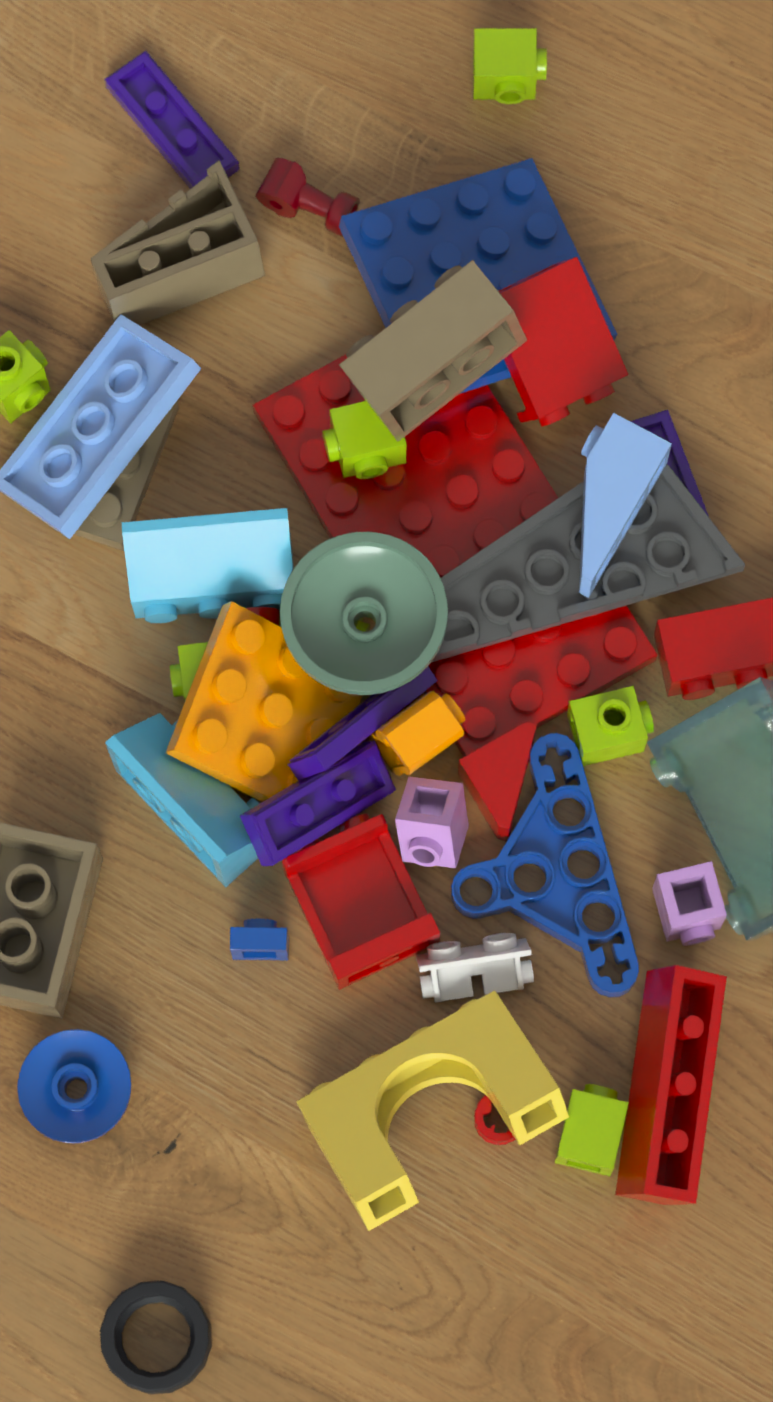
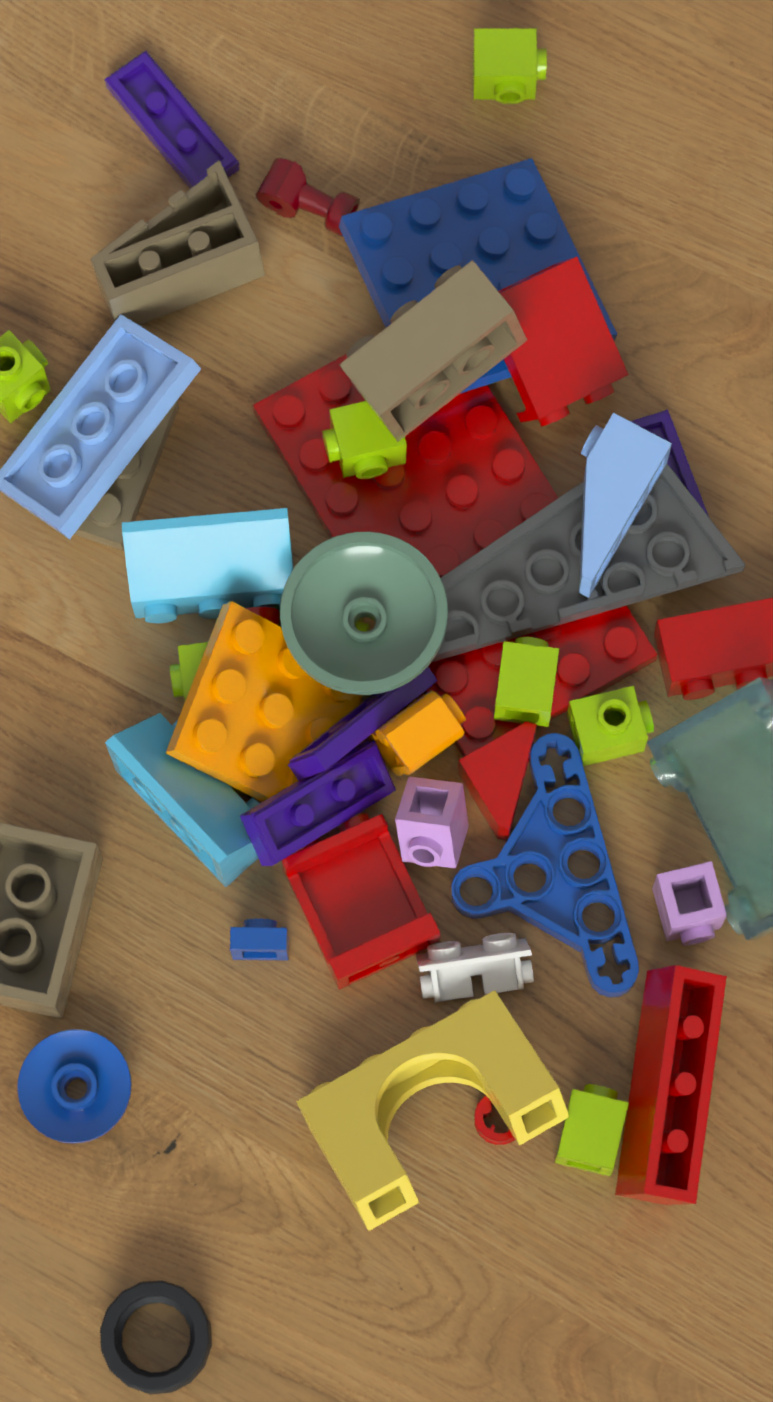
(526, 681): none -> lime brick

